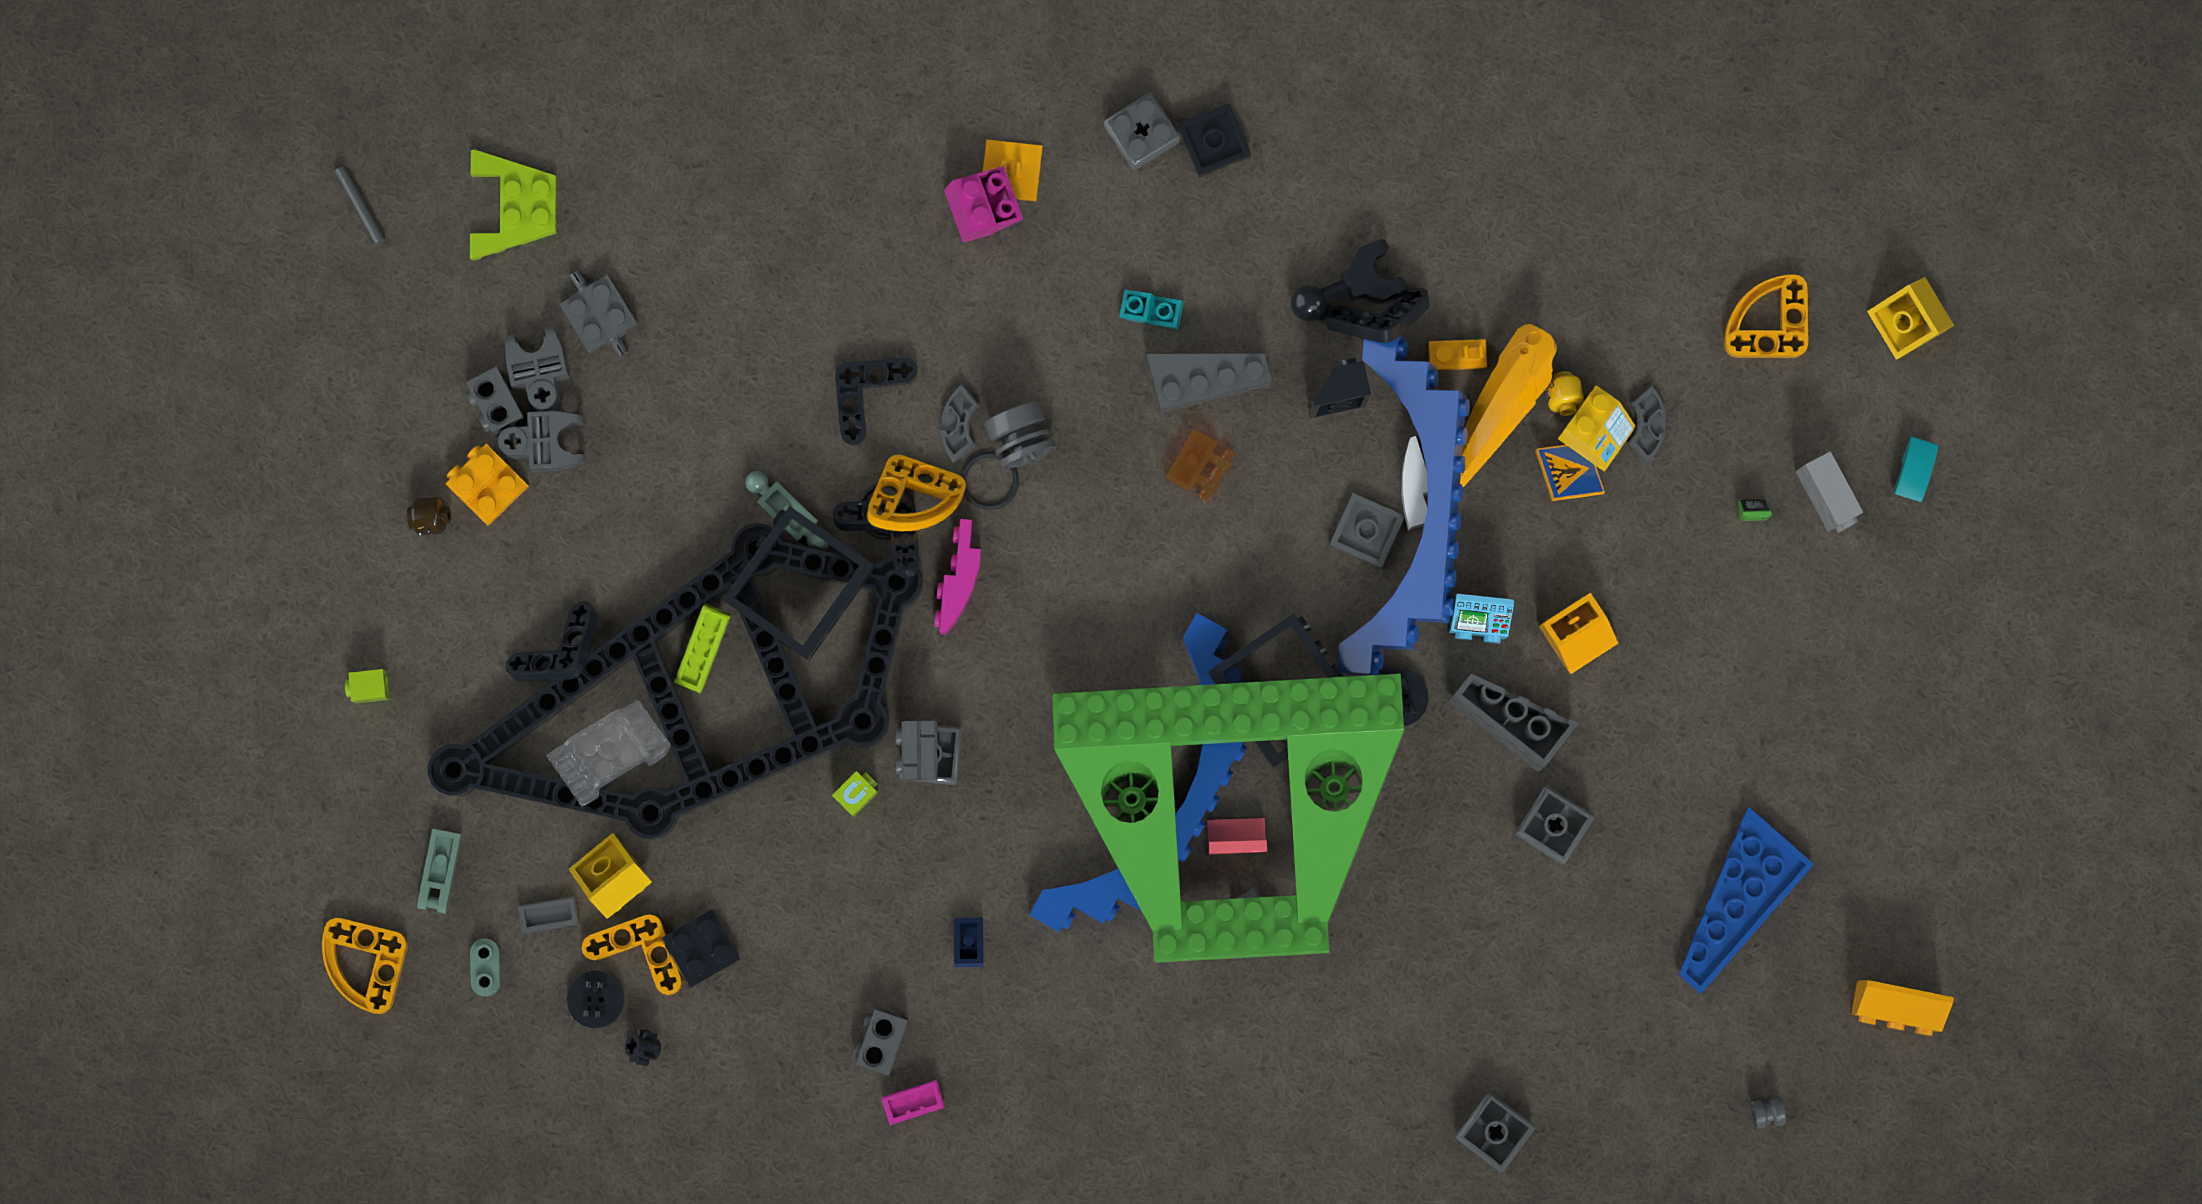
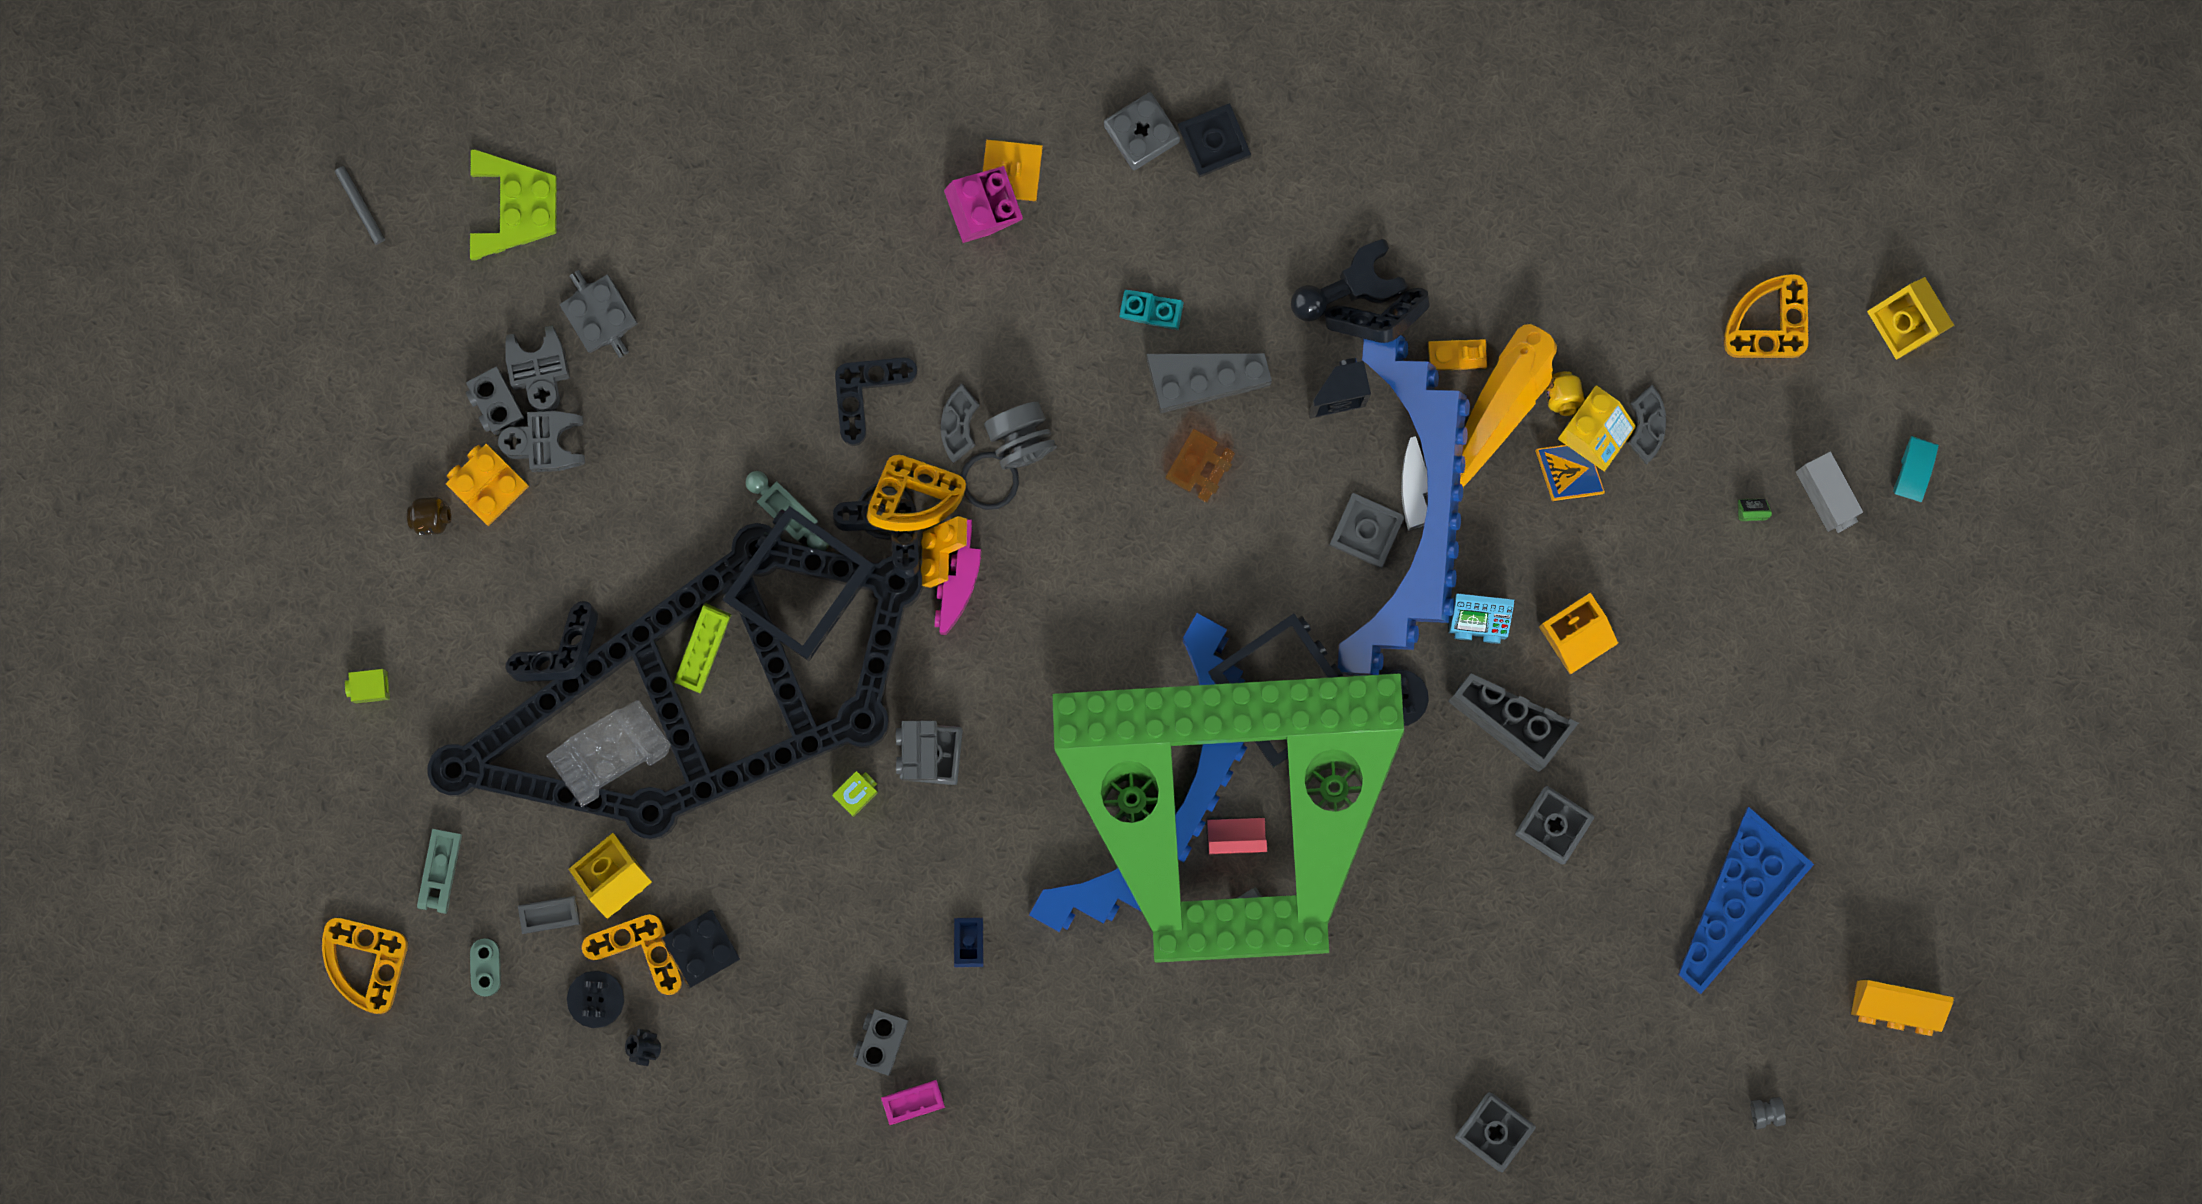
(937, 545): none -> light orange plate

